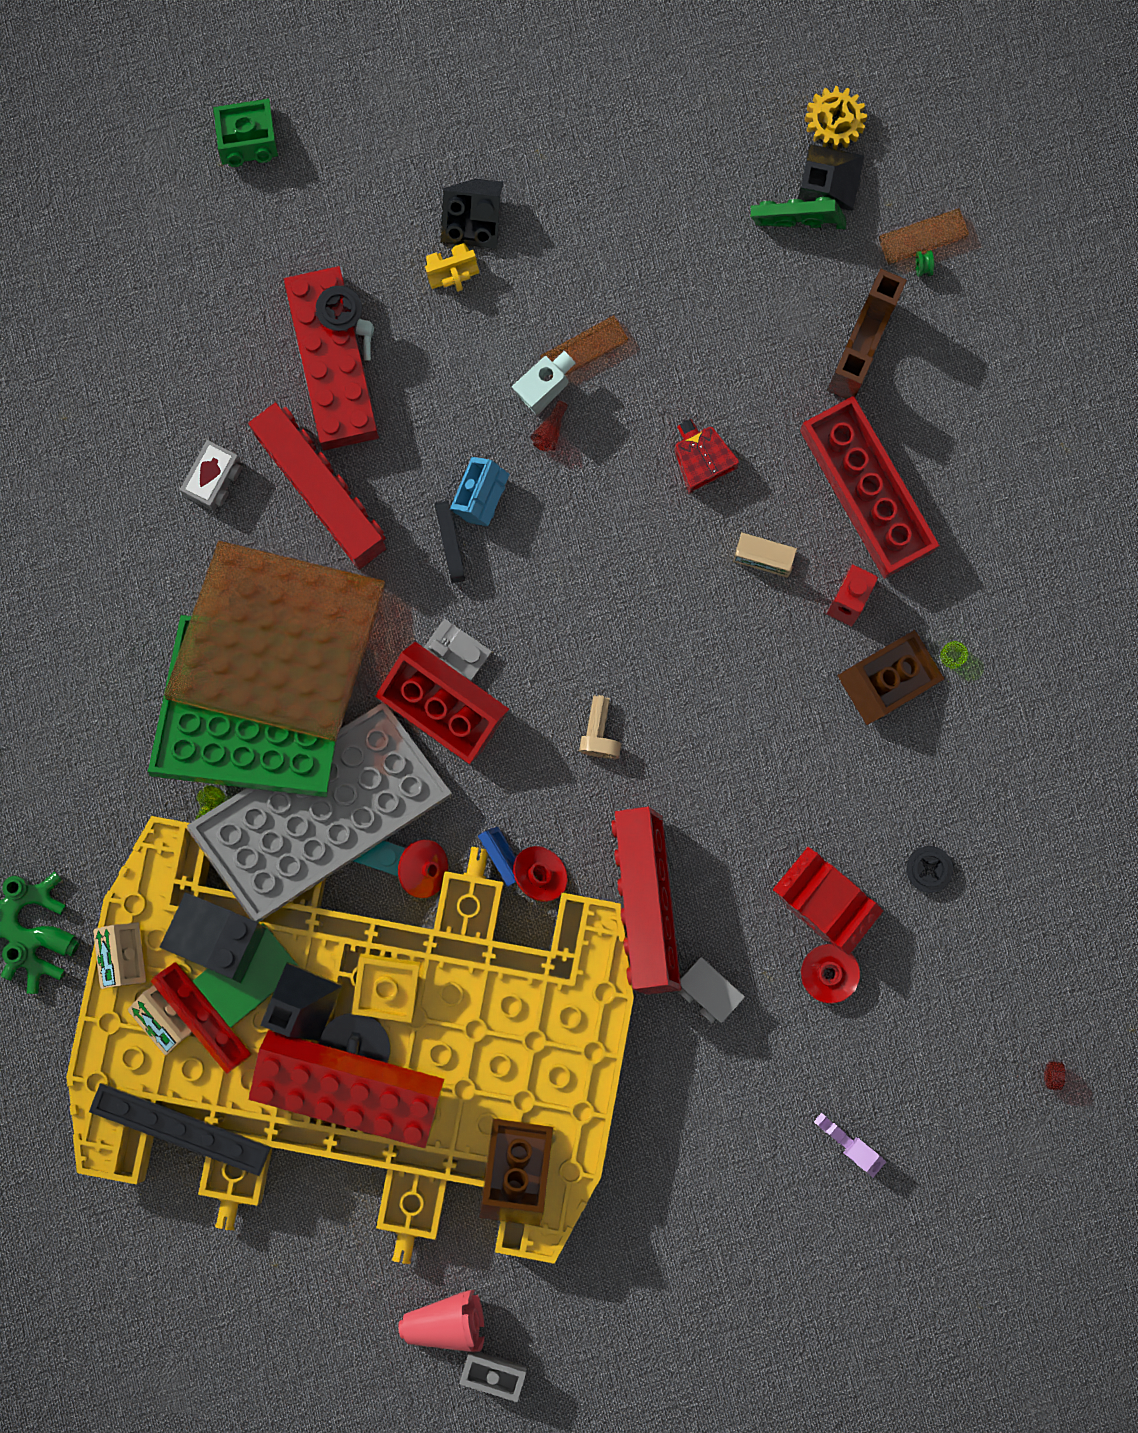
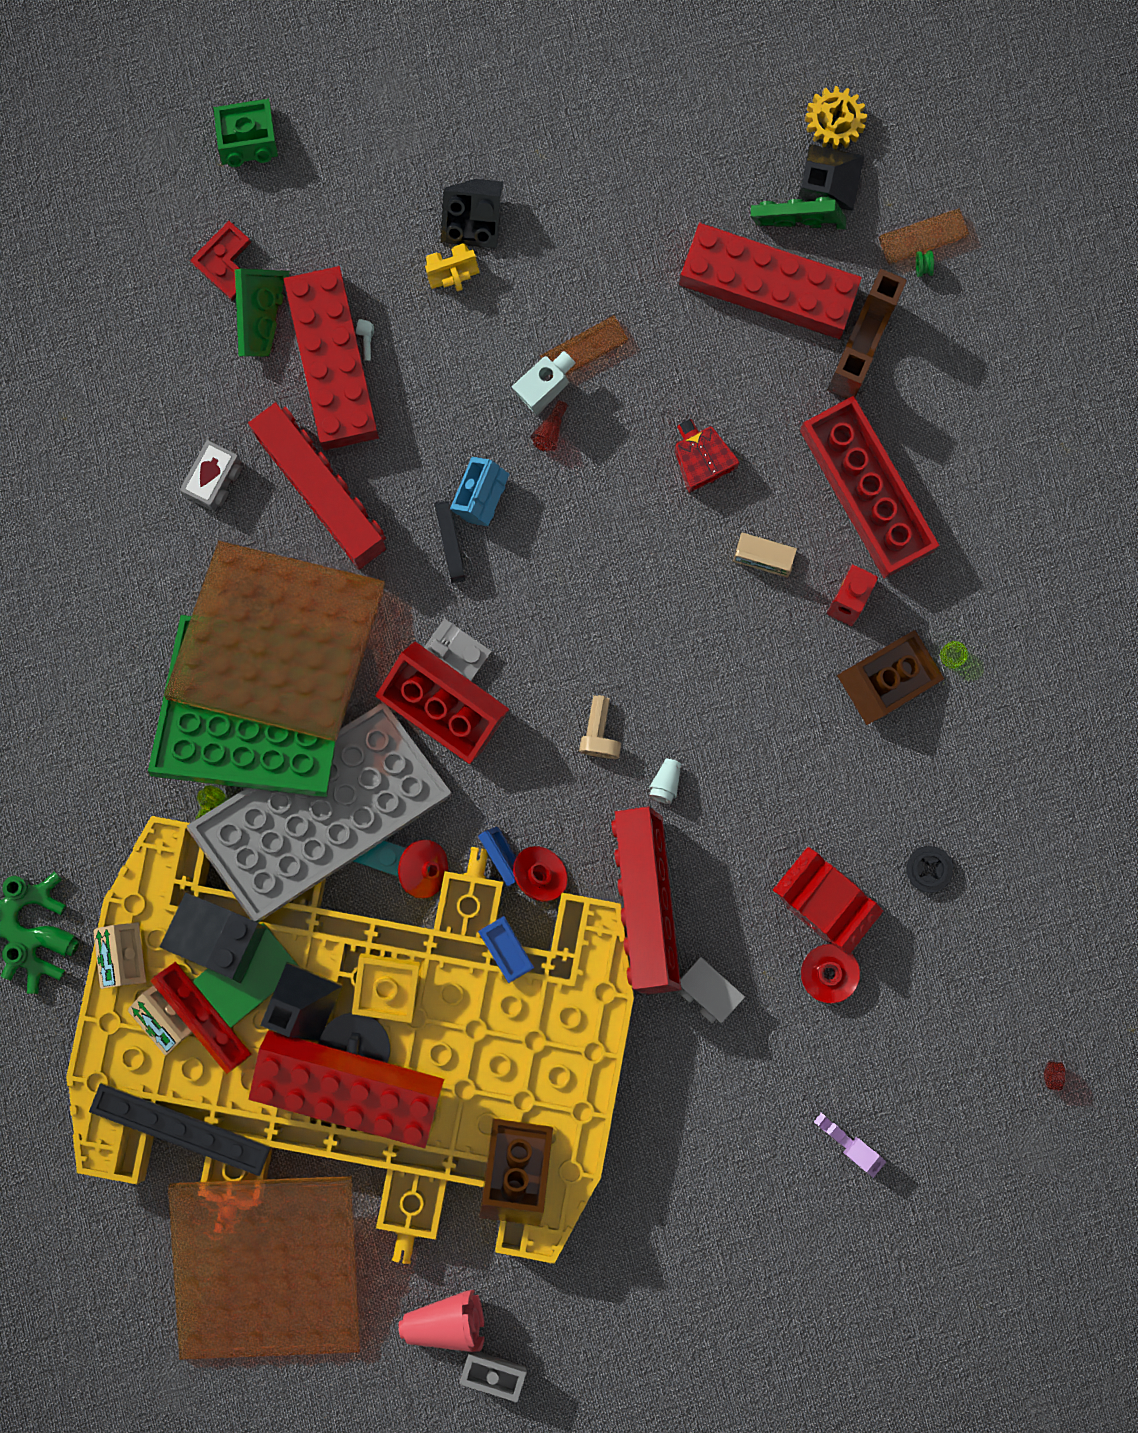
(217, 258): none -> red plate
(257, 305): none -> green wing
(264, 1267): none -> clear orange plate
(331, 298): black gear -> none
(506, 949): none -> blue tile
(666, 782): none -> light aqua cone
(769, 281): none -> red brick

